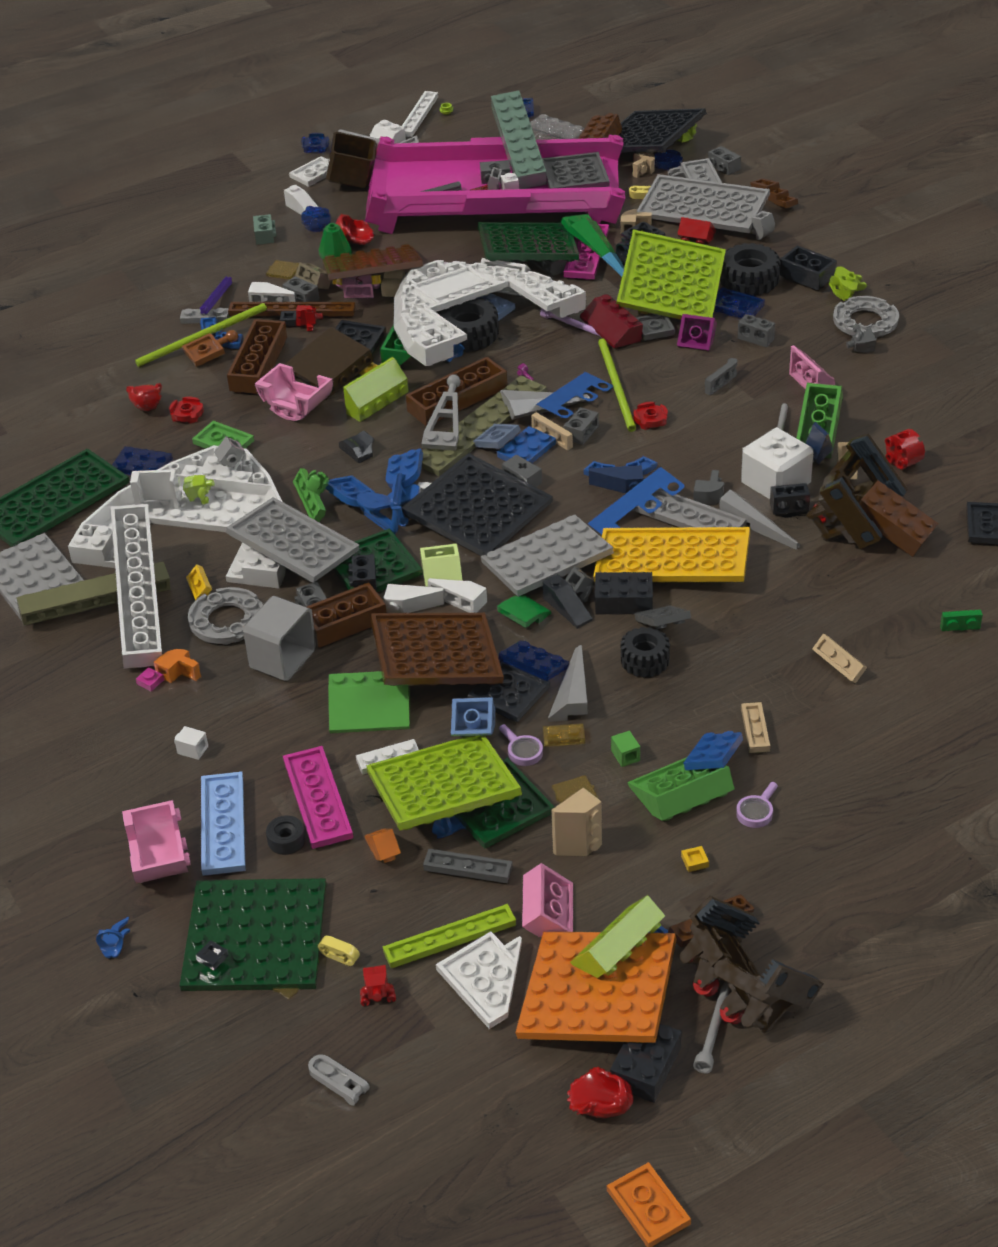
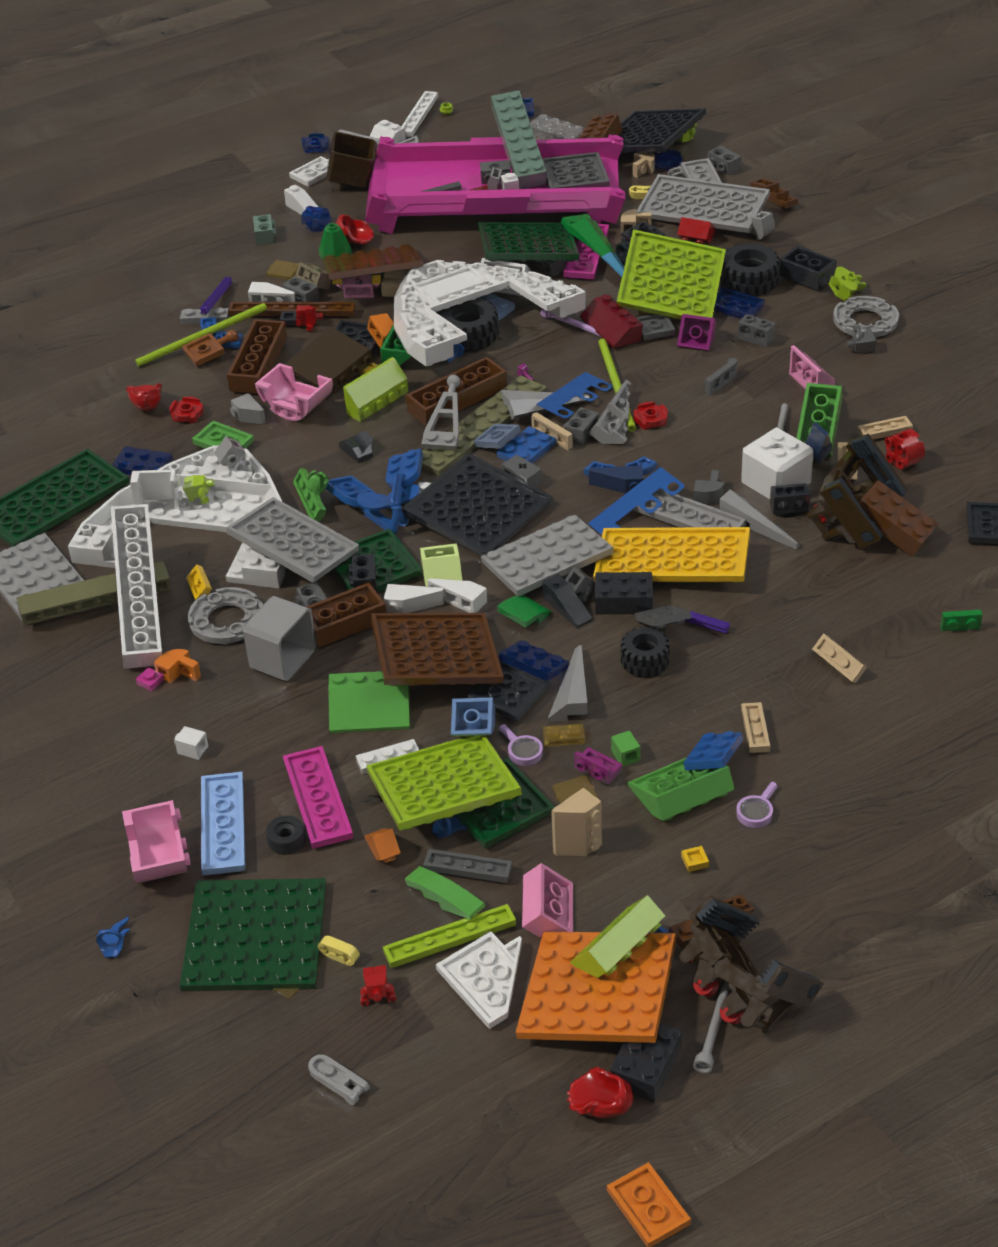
(212, 955): black plate -> none
(247, 410): none -> light grey slope
(379, 327): none -> orange slope
(445, 892): none -> bright green slope
(597, 765): none -> magenta bracket
(612, 423): none -> light grey wedge
(708, 622): none -> dark purple axle
(885, 428): none -> tan plate

